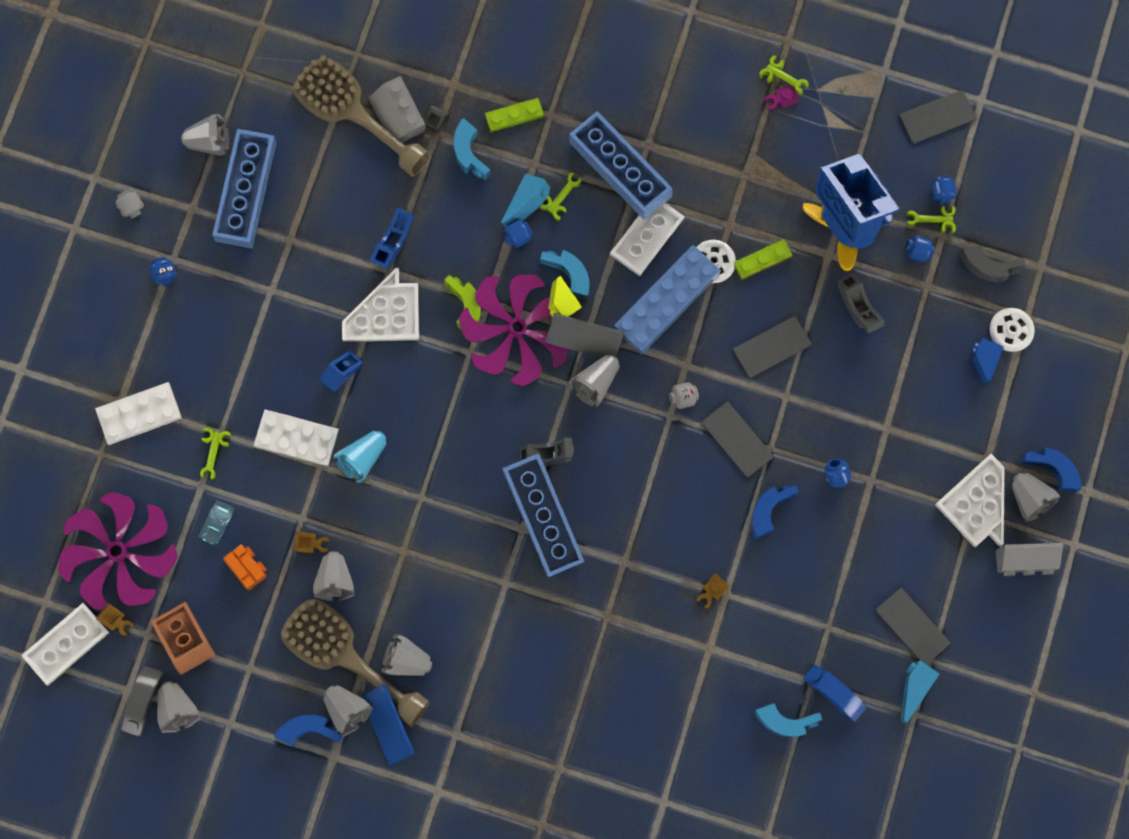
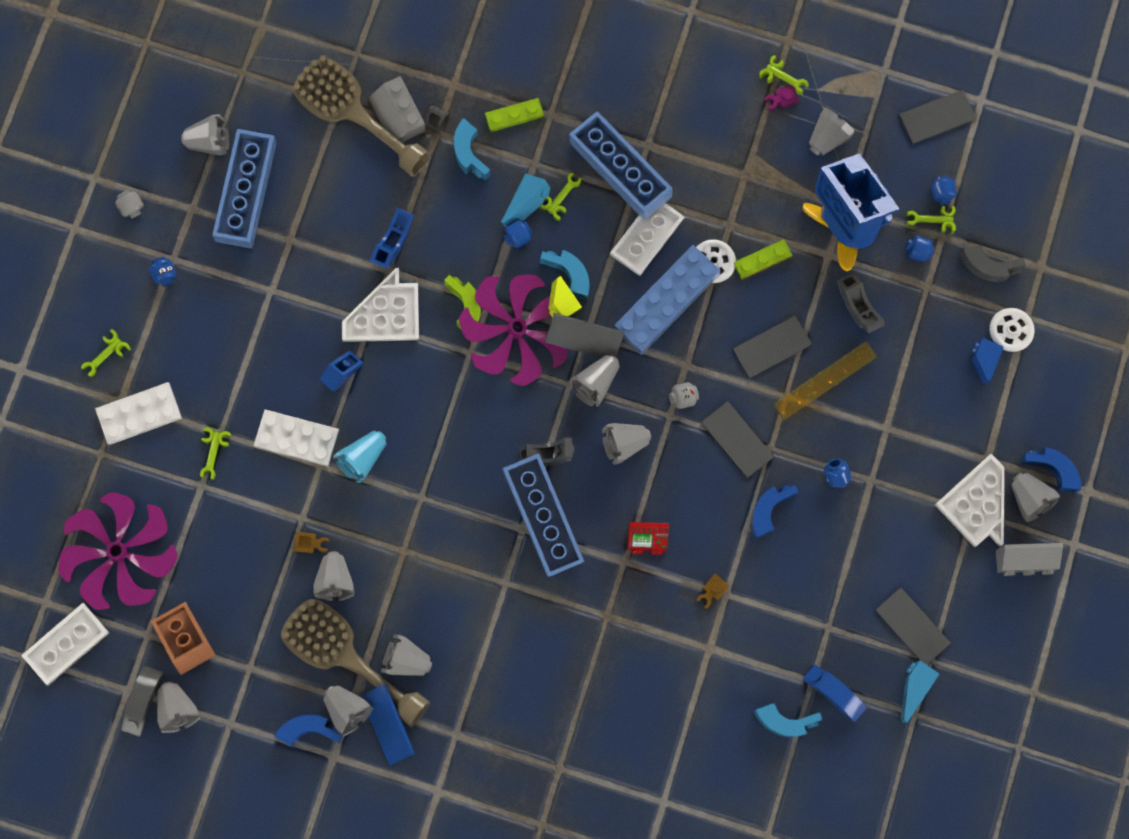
(113, 617): pearl gold plate -> none
(115, 344): none -> lime bar
(216, 522): clear light blue slope -> none
(245, 567): orange brick -> none
(624, 440): none -> light grey cone
(647, 538): none -> red slope
(825, 381): none -> clear yellow plate
(829, 133): none -> light grey cone

